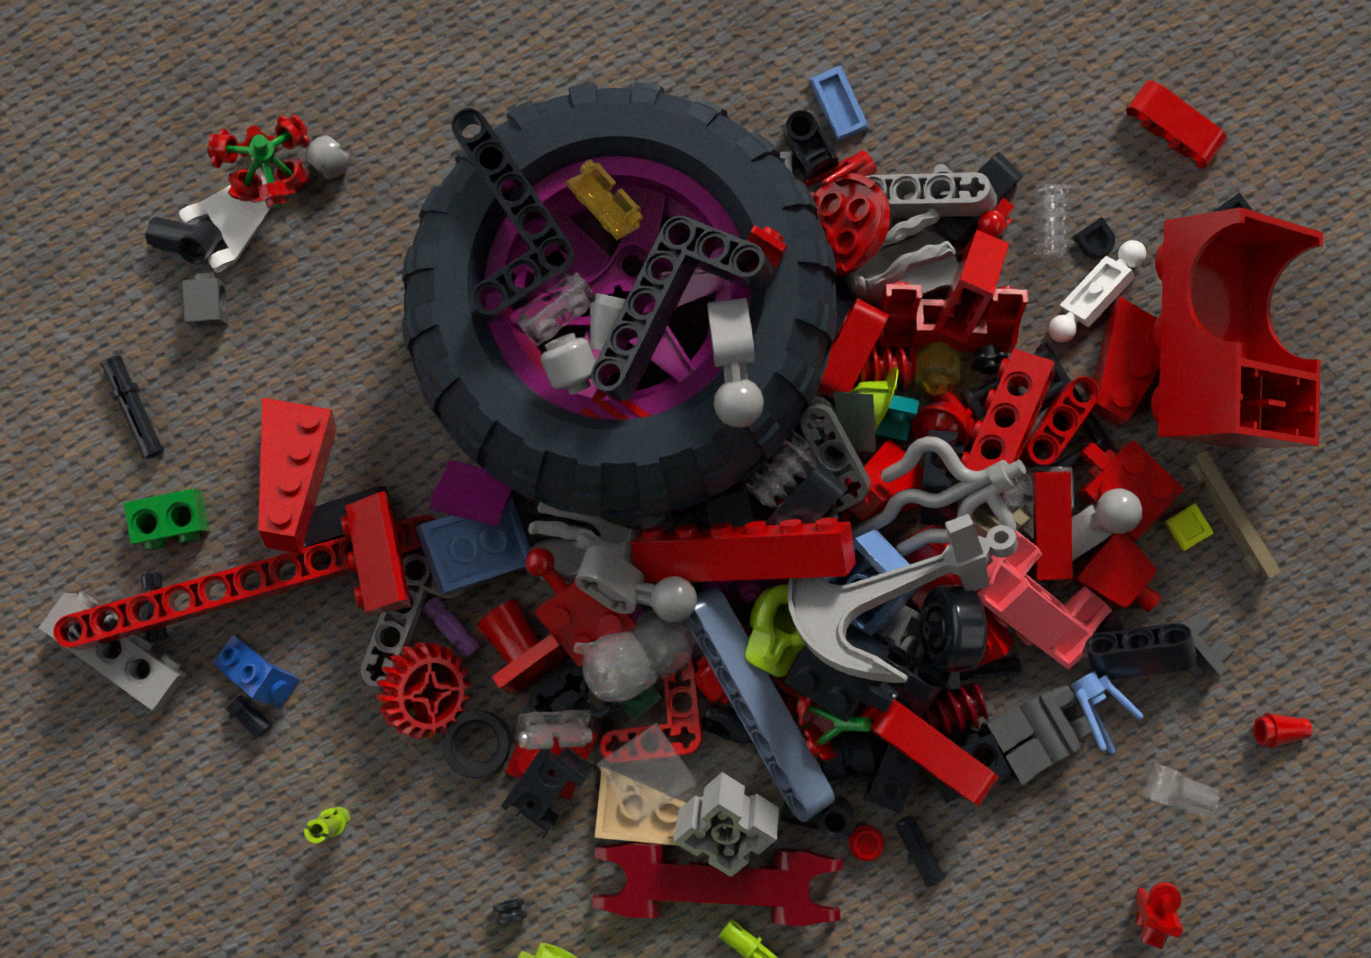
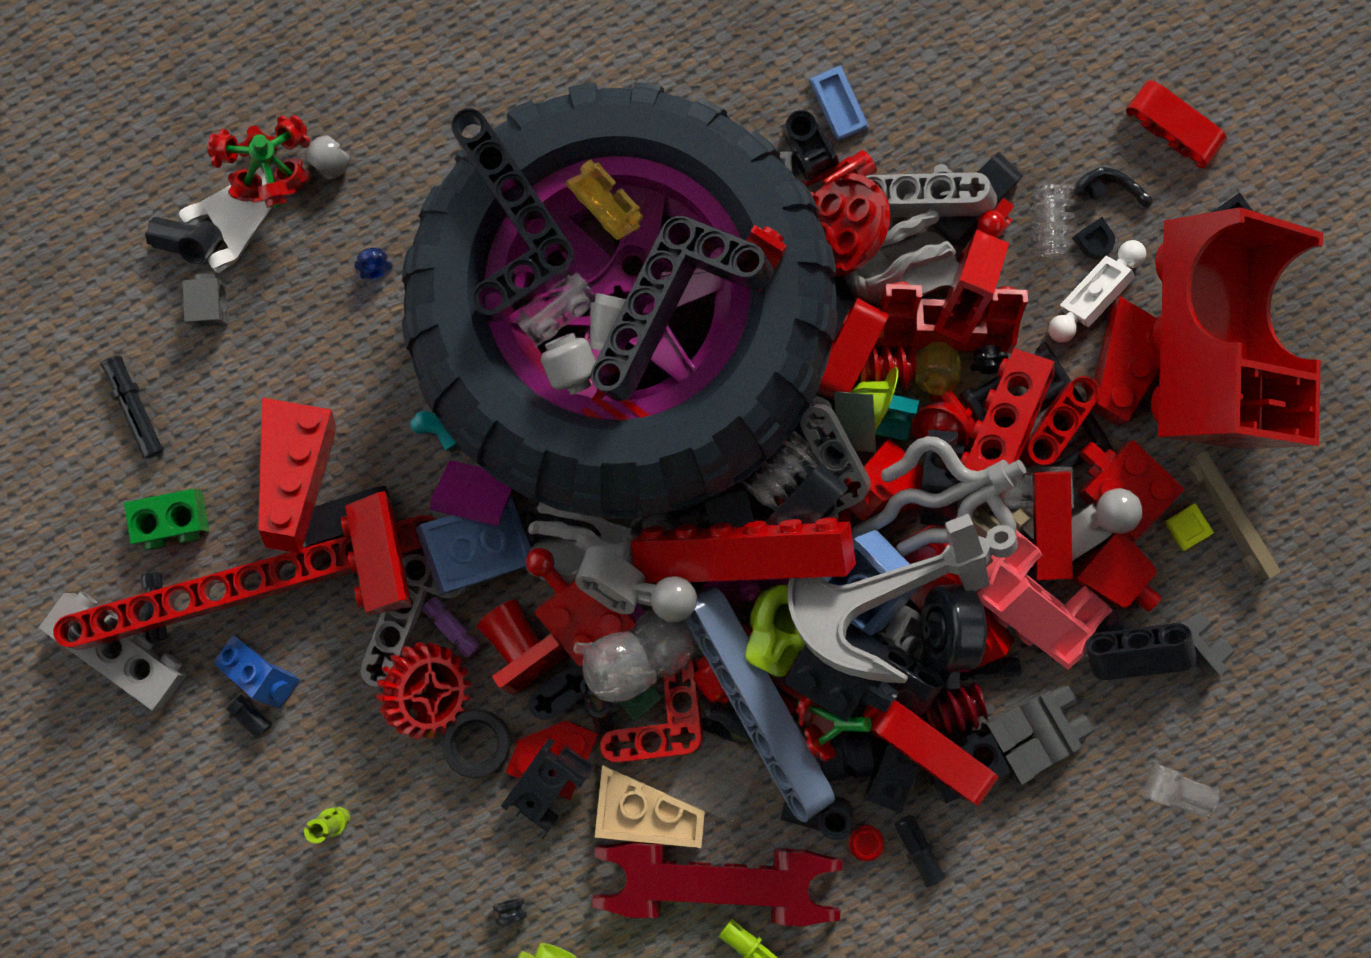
(372, 263): none -> clear blue plate
(428, 422): none -> teal arm
(537, 729): clear hinge -> none
(646, 773): clear tile -> none
(726, 824): light grey brick -> none
(738, 399): light grey beam -> none
(1090, 692): medium blue plant -> none
(1093, 184): none -> black piece
(1158, 914): red hips -> none
(1278, 730): red cone -> none

